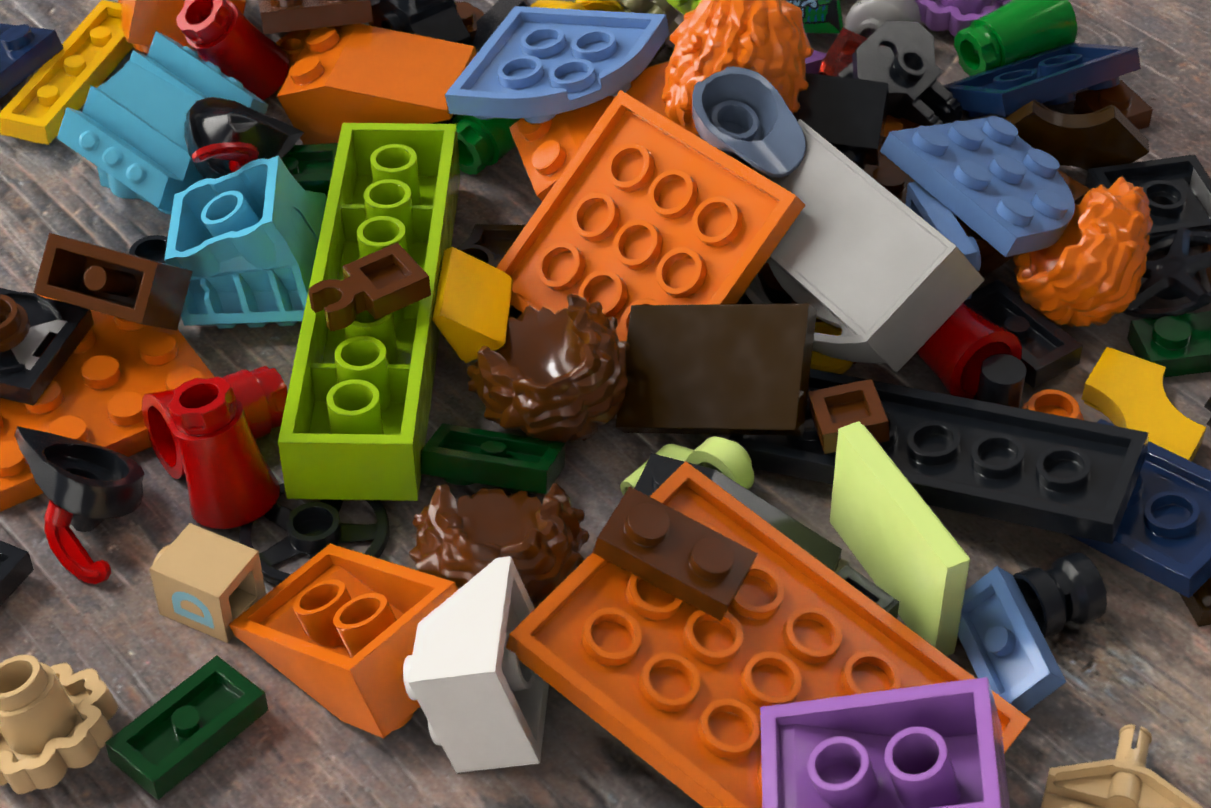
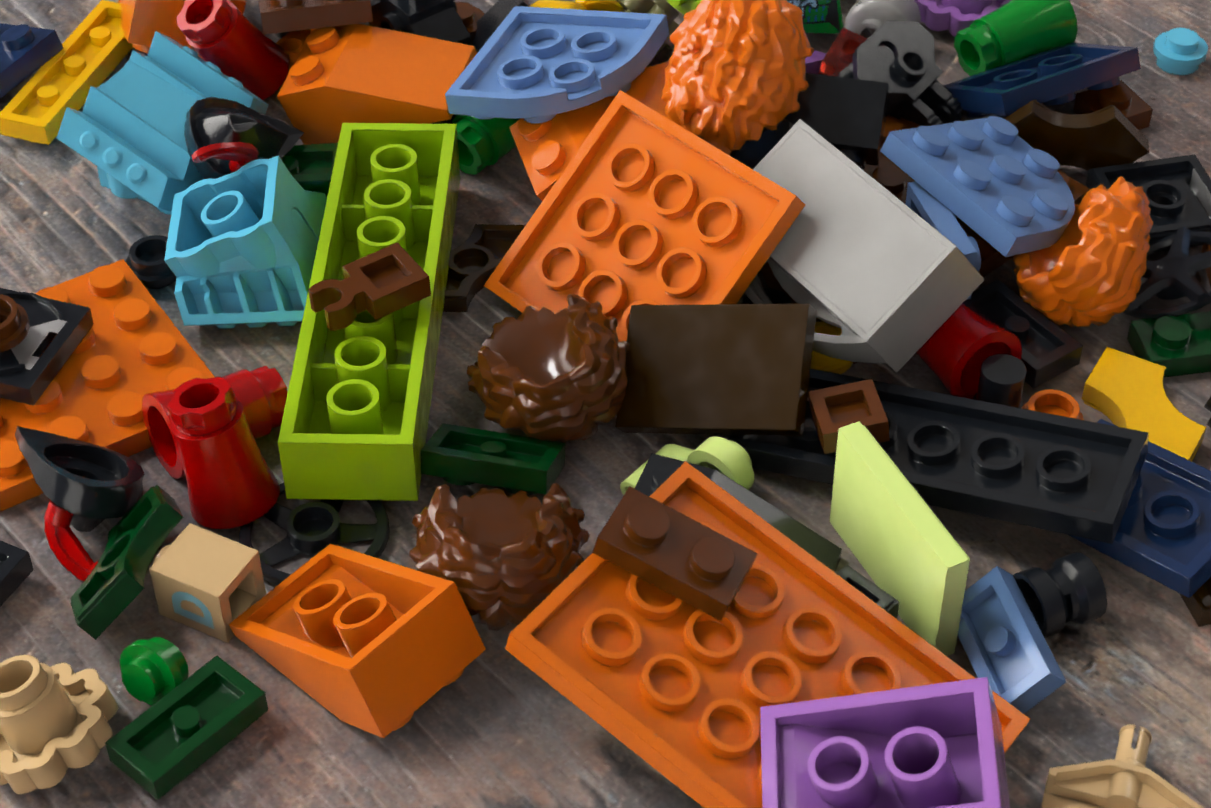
(112, 282): reddish brown brick -> none
(124, 563): none -> dark green tile
(152, 669): none -> green plate
(471, 304): yellow slope -> none
(471, 687): white slope -> none
(748, 121): sand blue piece -> none
(1179, 51): none -> medium azure plate

